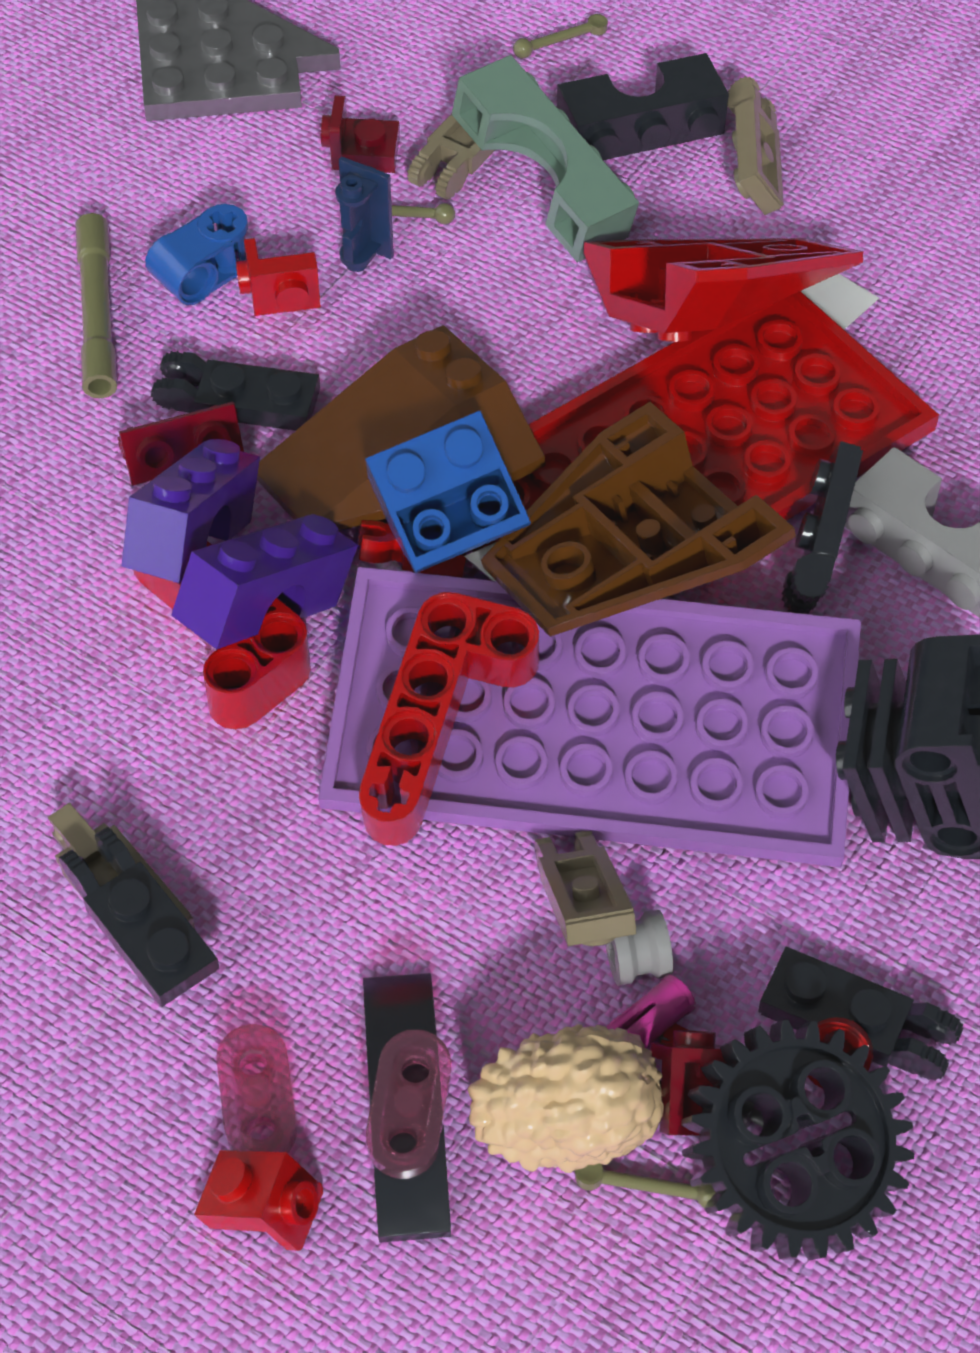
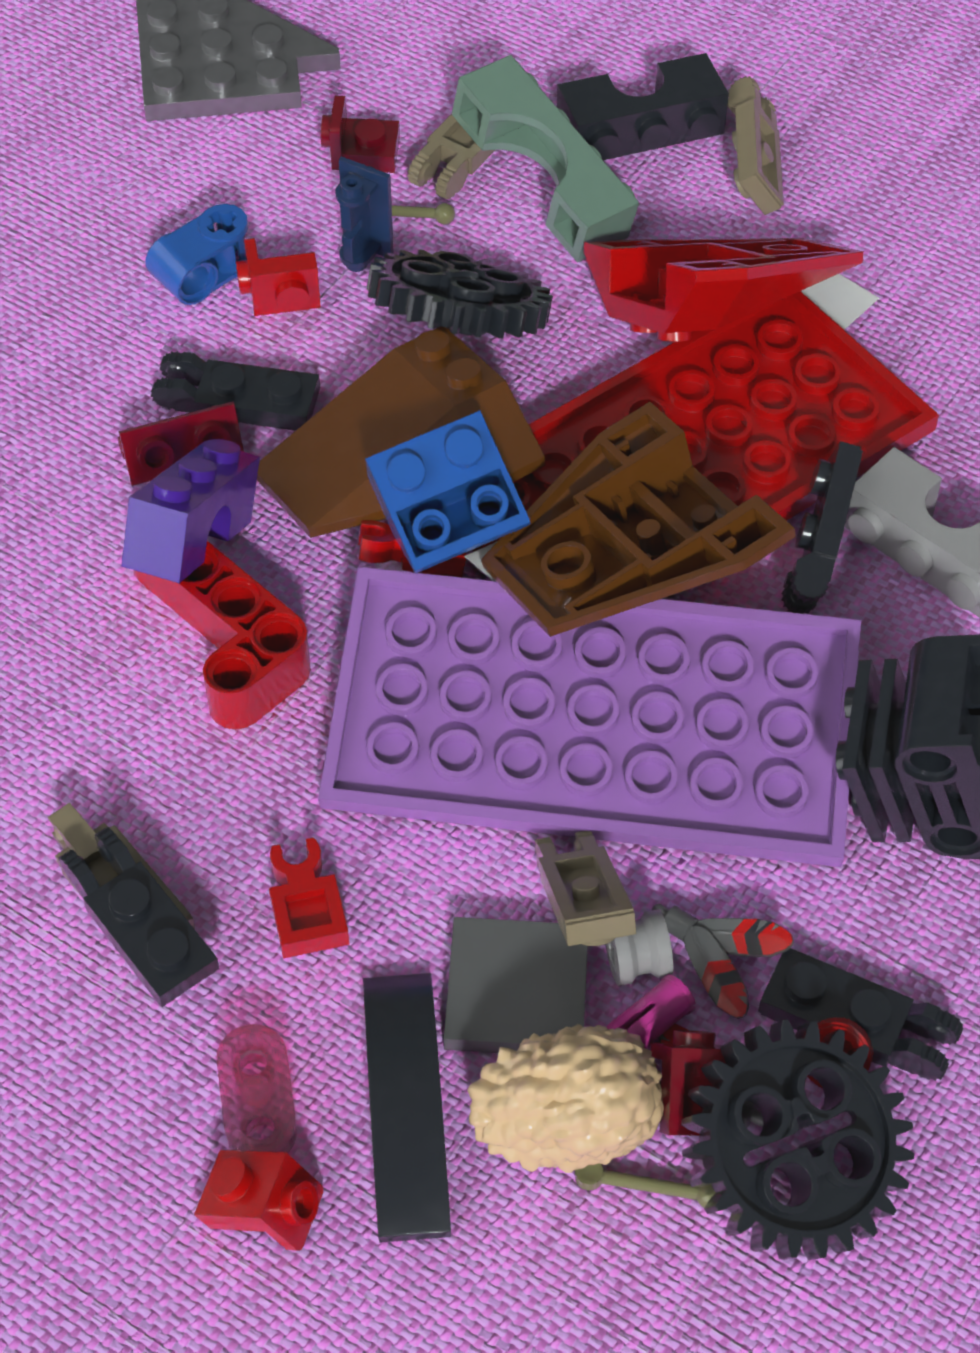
(97, 351): olive piece -> none
(238, 579): dark purple arch -> none
(306, 905): none -> red plate
(408, 1106): clear pink plate -> none
(433, 717): red beam -> none
(459, 293): none -> black gear
(511, 983): none -> dark grey tile
(596, 25): olive hinge -> none
(710, 943): none -> piece

